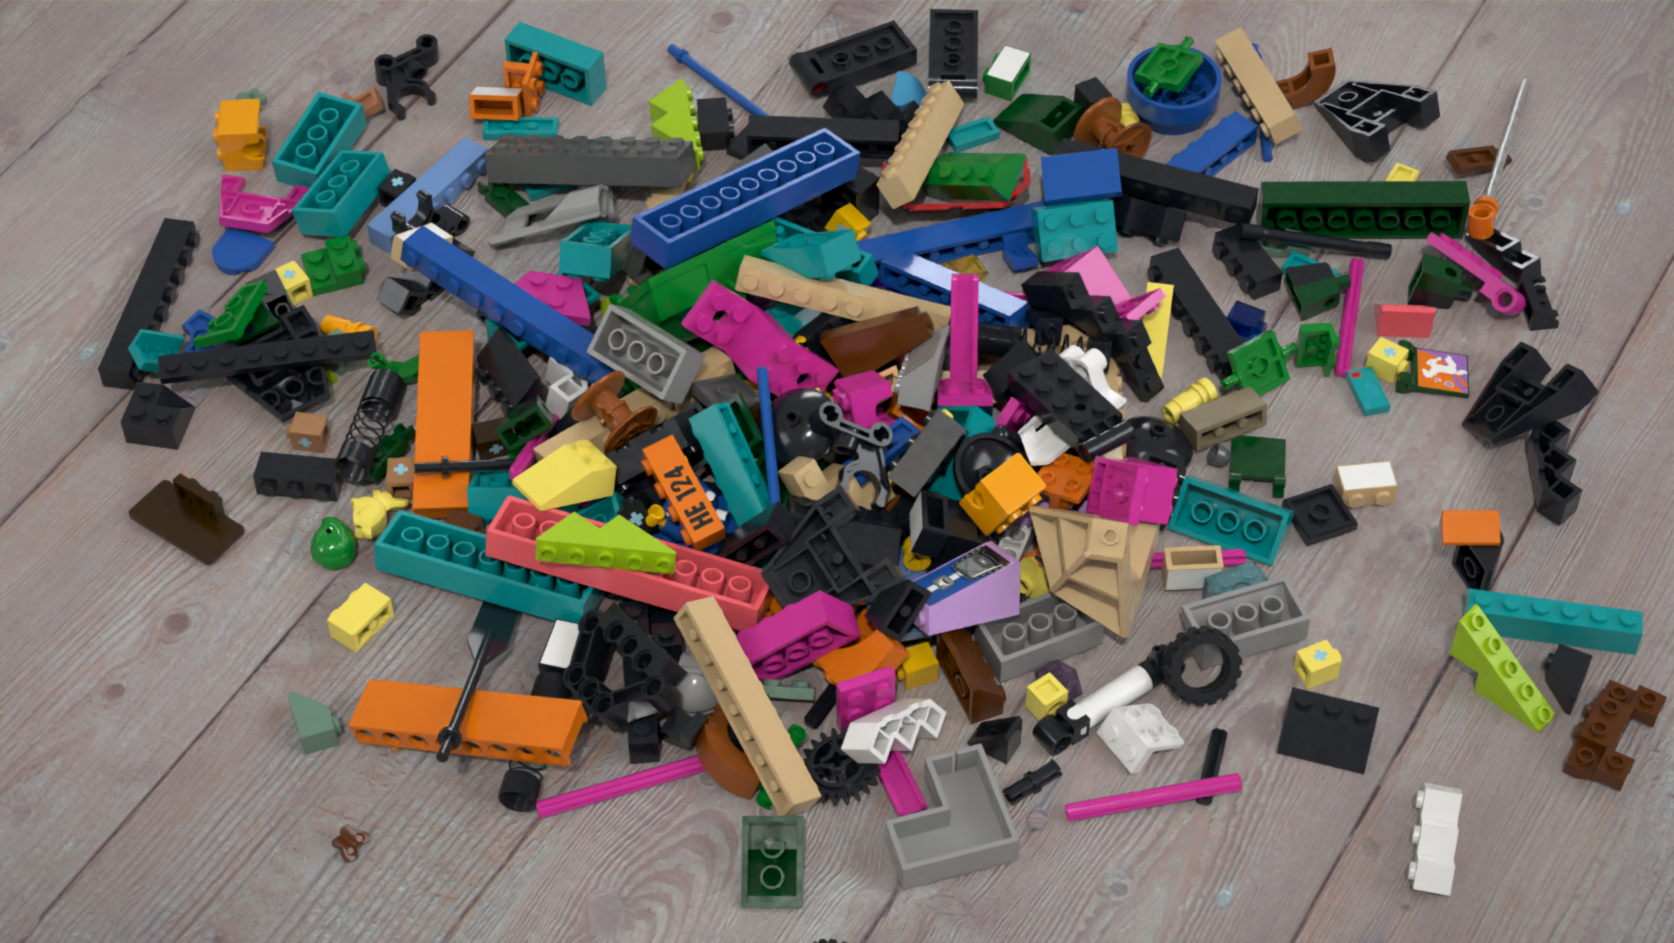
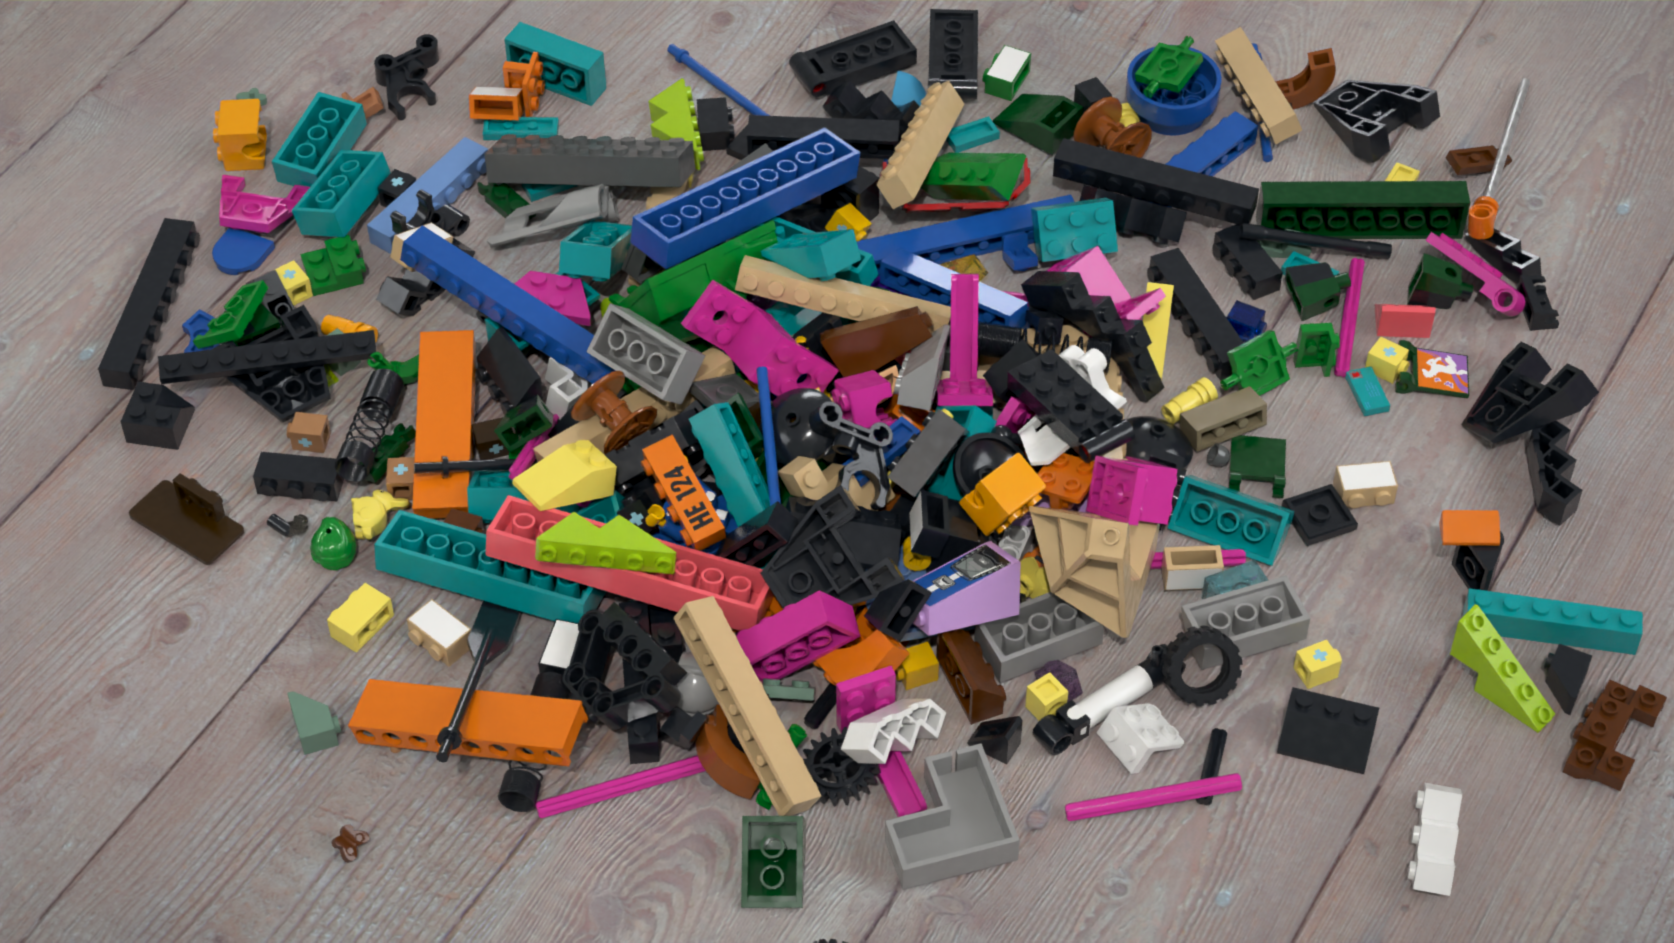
(151, 344): teal bracket -> none
(294, 527): none -> arm
(439, 633): none -> brick
(1032, 782): black pin -> none
(1081, 176): blue tile -> none

